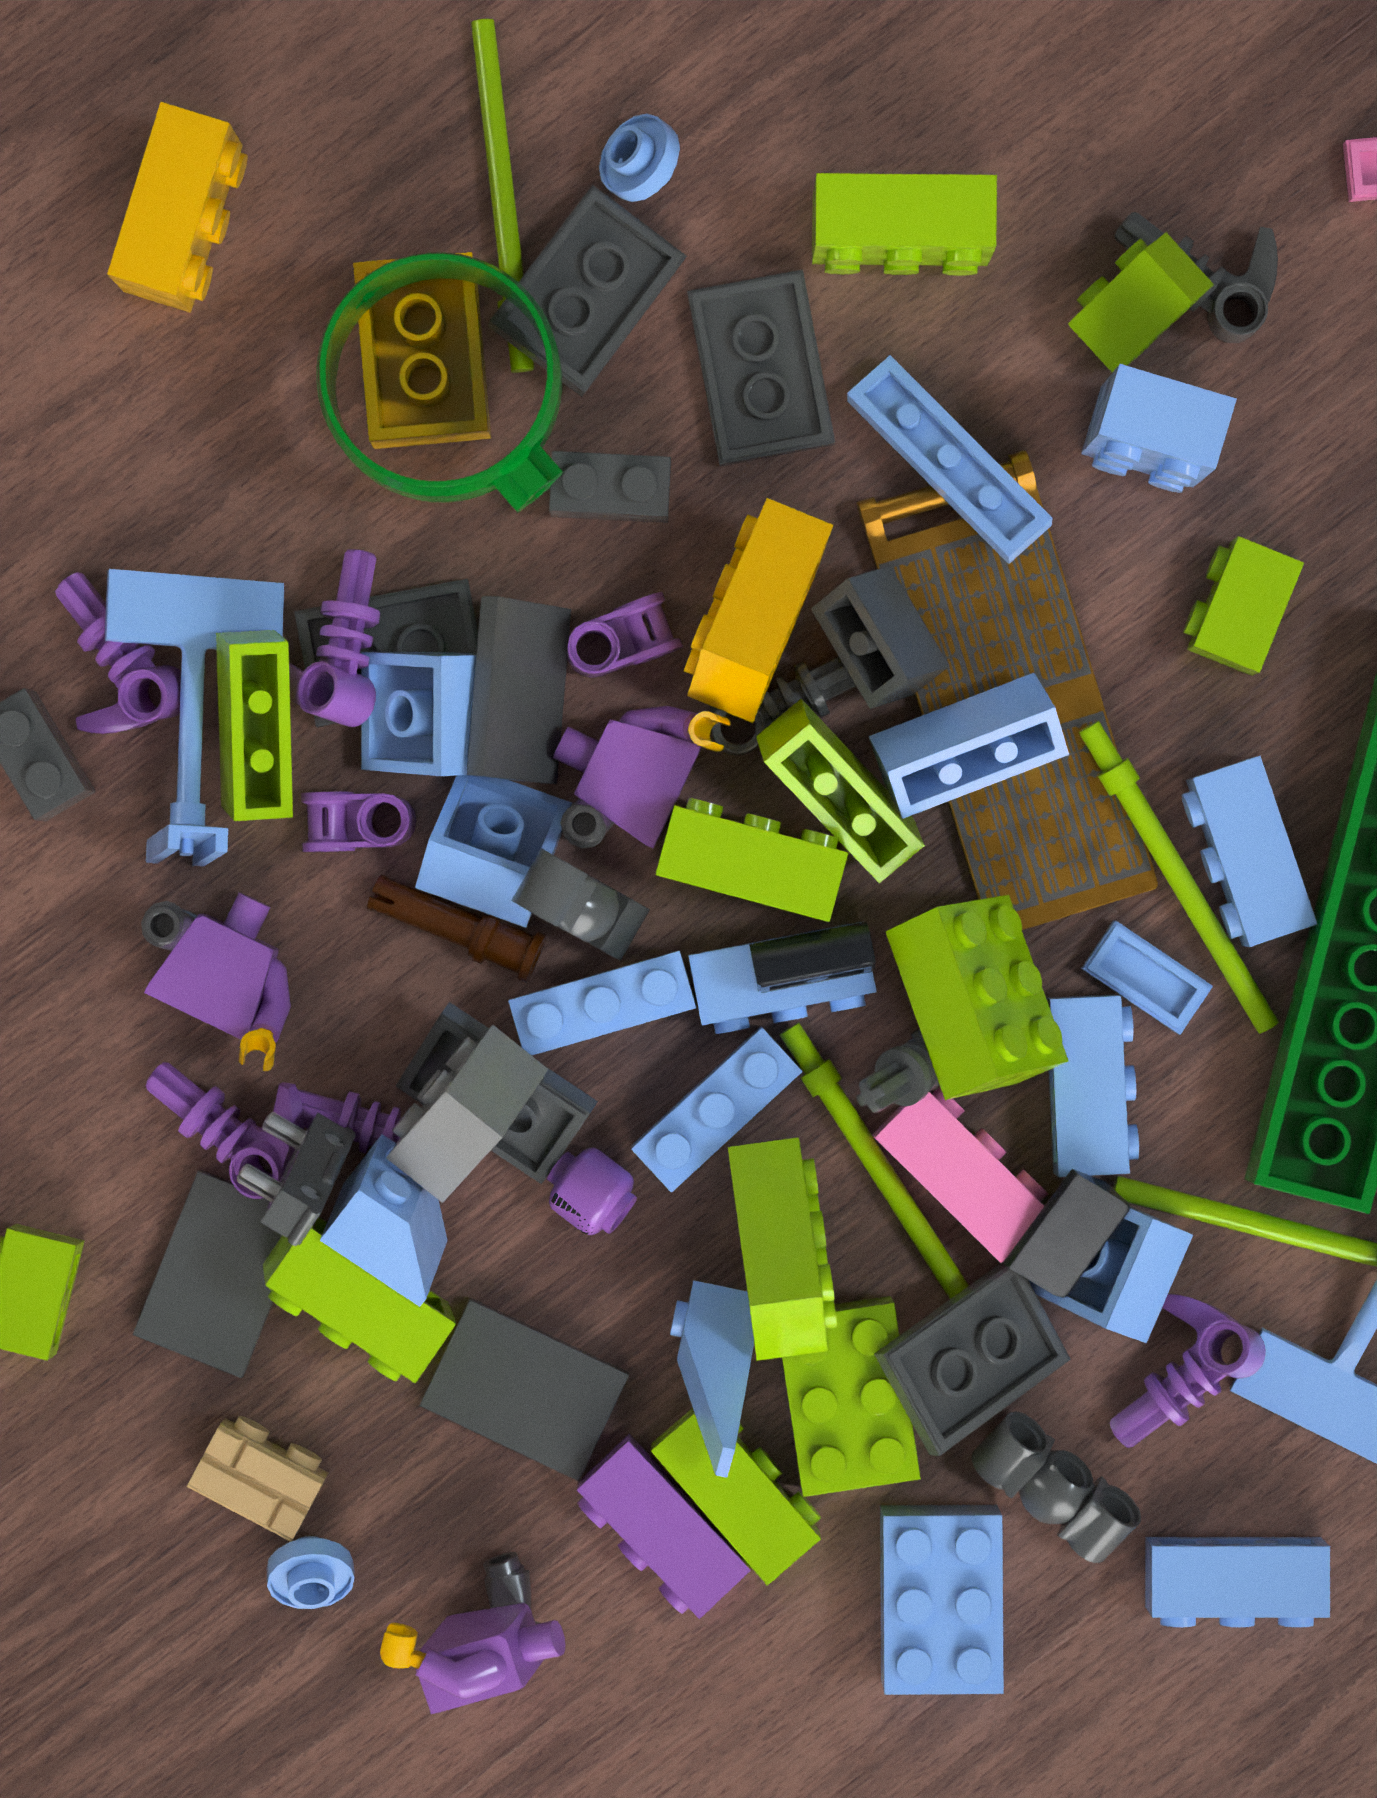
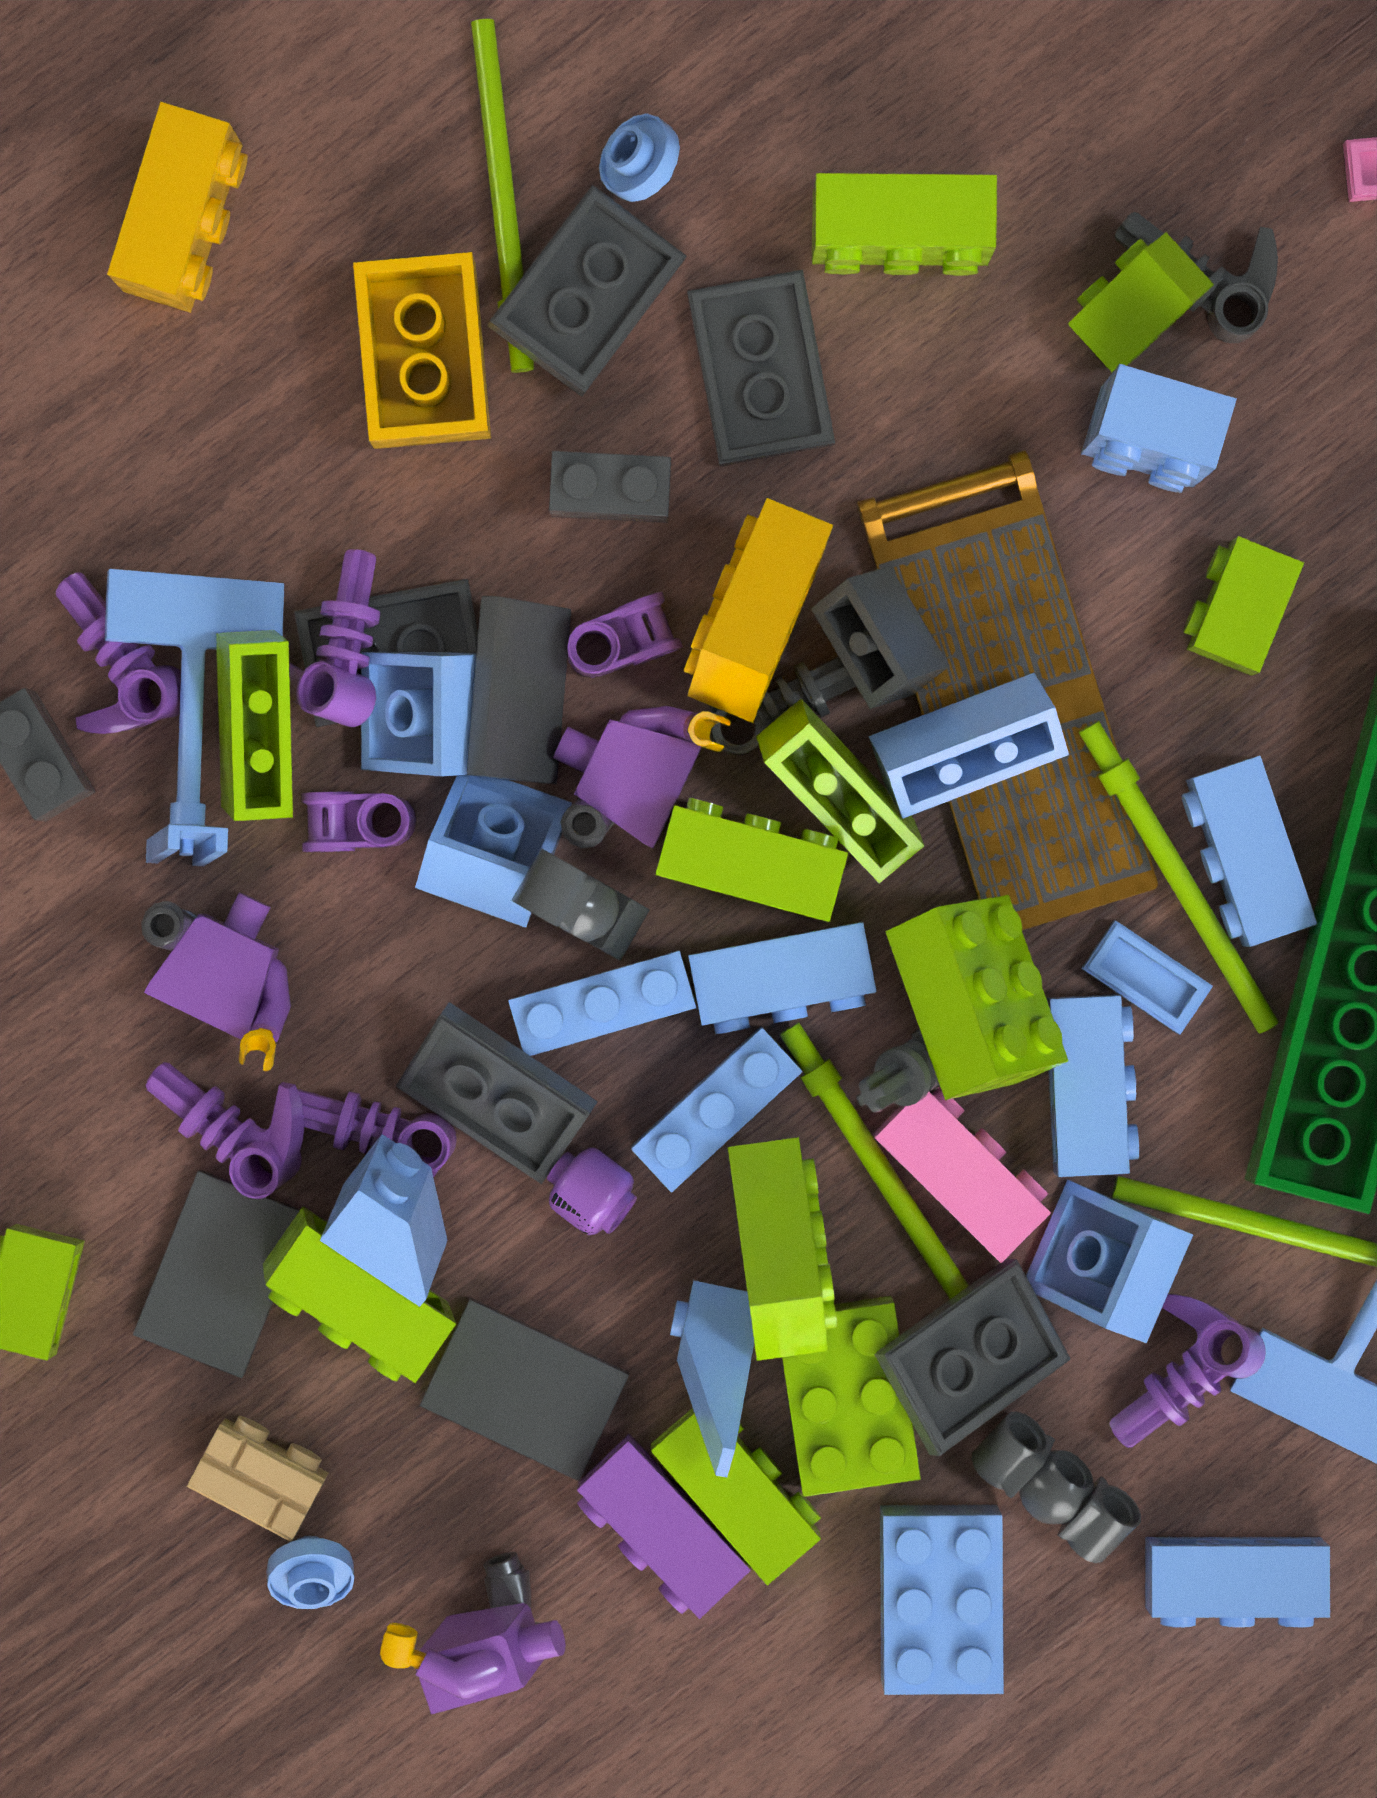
(308, 1177): dark grey piece -> none
(464, 1111): light grey brick -> none
(483, 936): reddish brown pin -> none
(518, 476): green cylinder -> none
(812, 957): black brick -> none
(949, 459): light blue plate -> none
(1068, 1233): slope -> none

